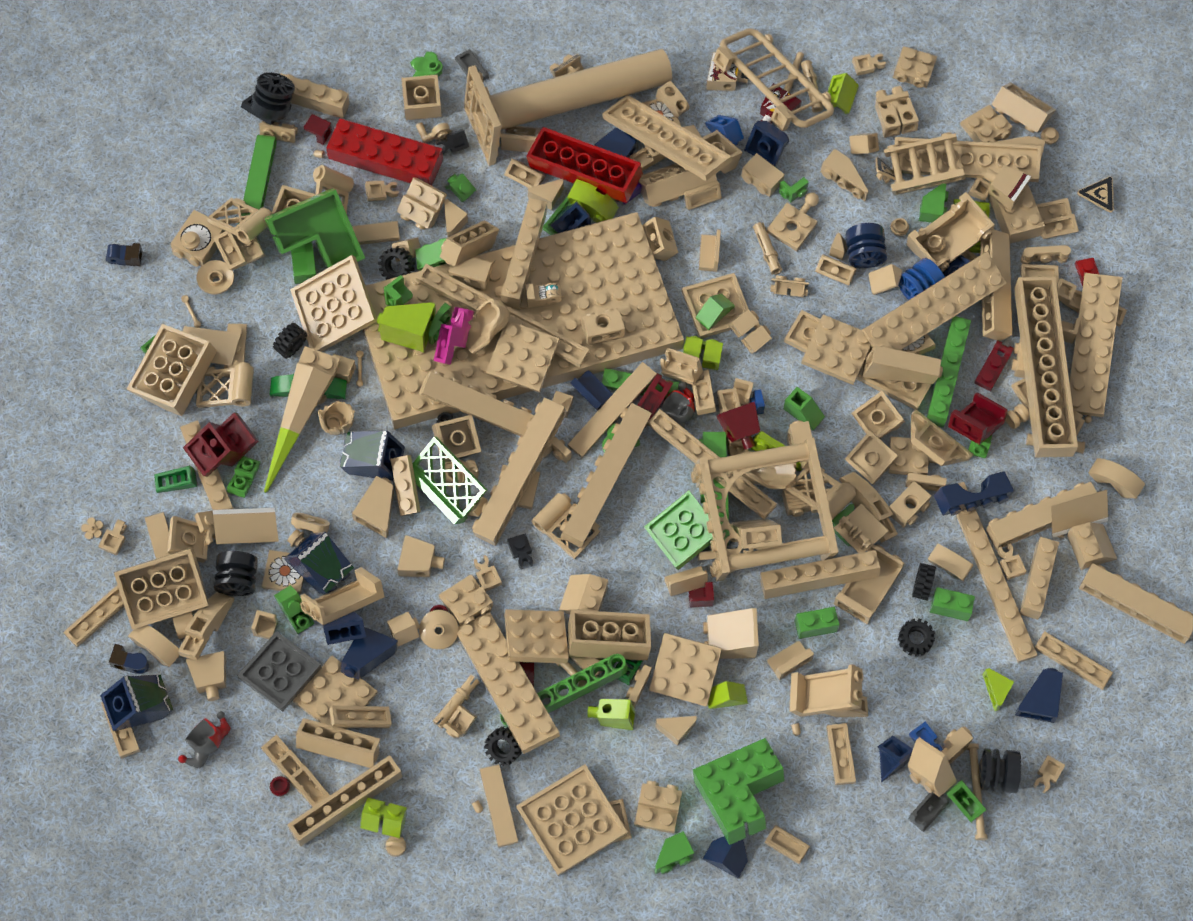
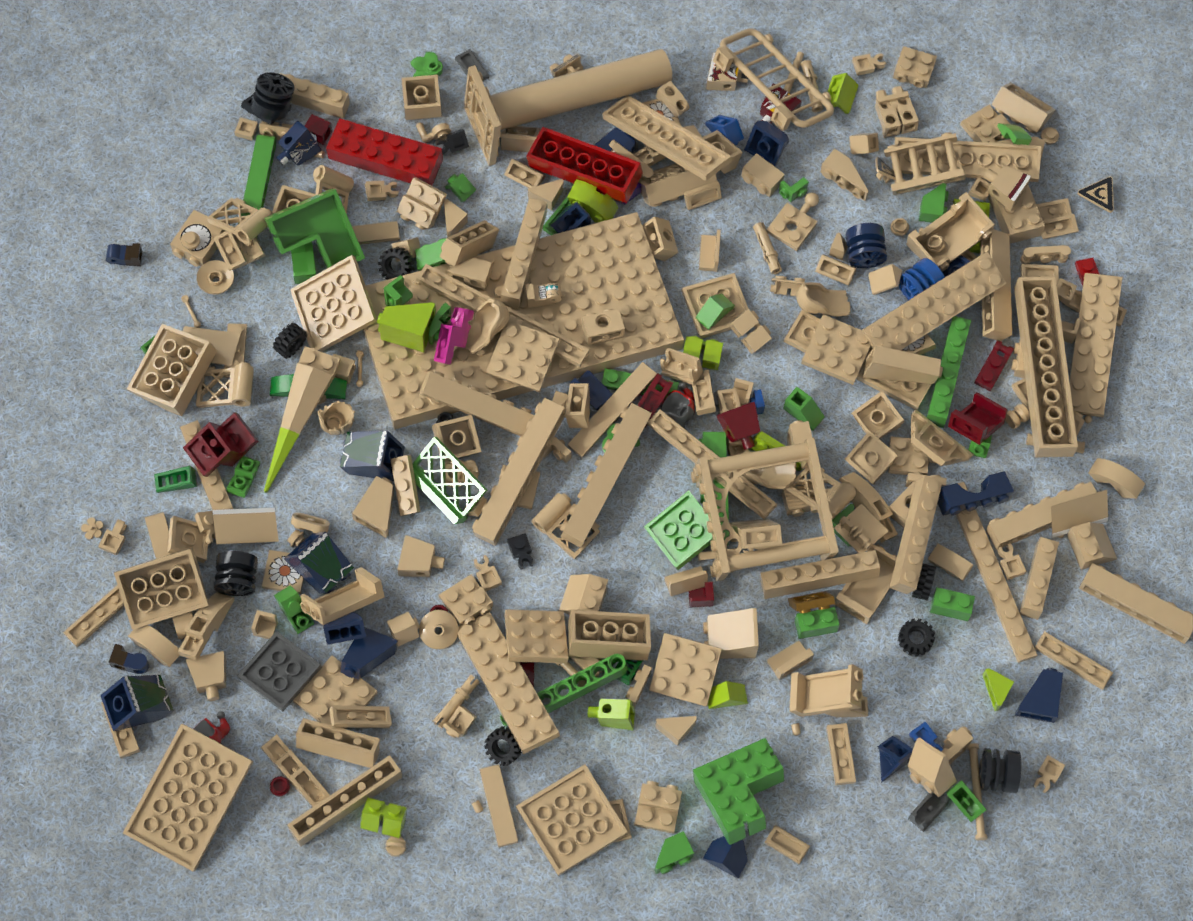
(188, 797): none -> tan plate
(246, 128): none -> tan plate
(297, 145): none -> dark blue torso
(578, 406): none -> tan slope
(619, 149): none -> tan hinge
(806, 602): none -> pearl gold plate
(817, 299): none -> tan hair
(915, 535): none -> tan brick
(1016, 133): none -> bright green slope

